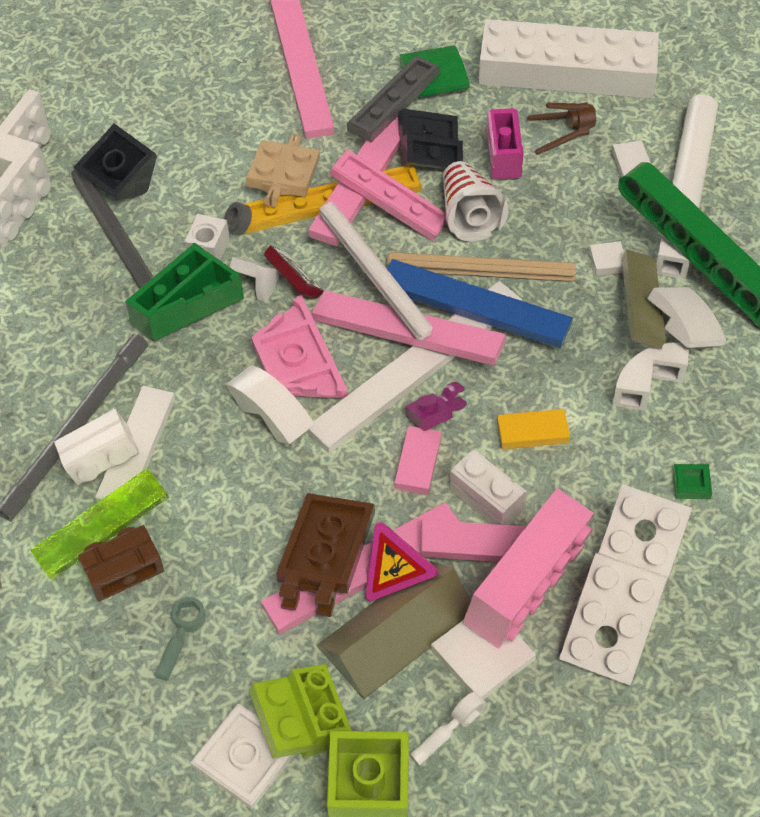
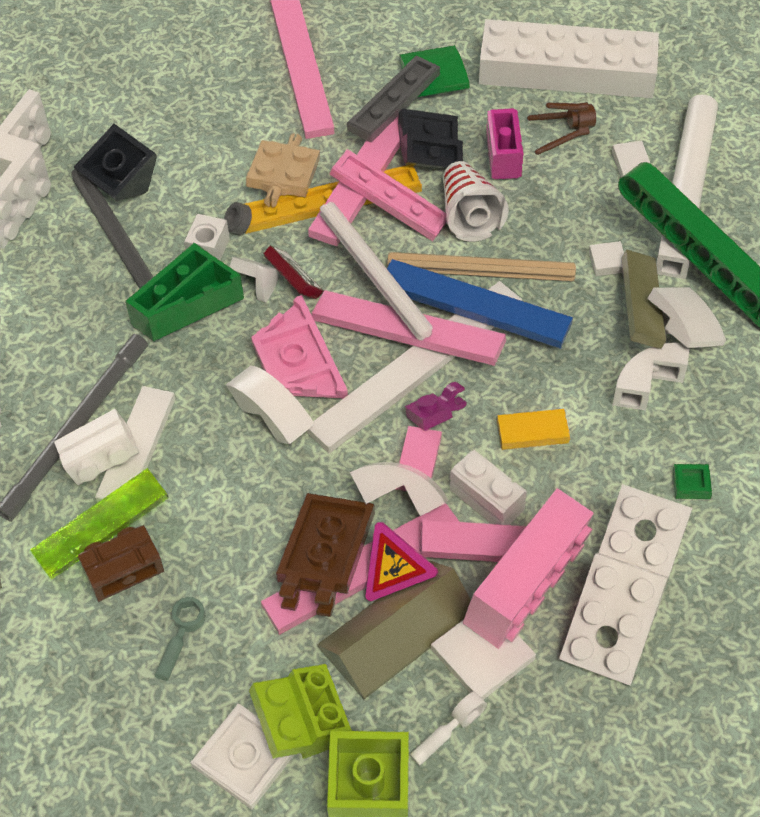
(382, 477): none -> white brick

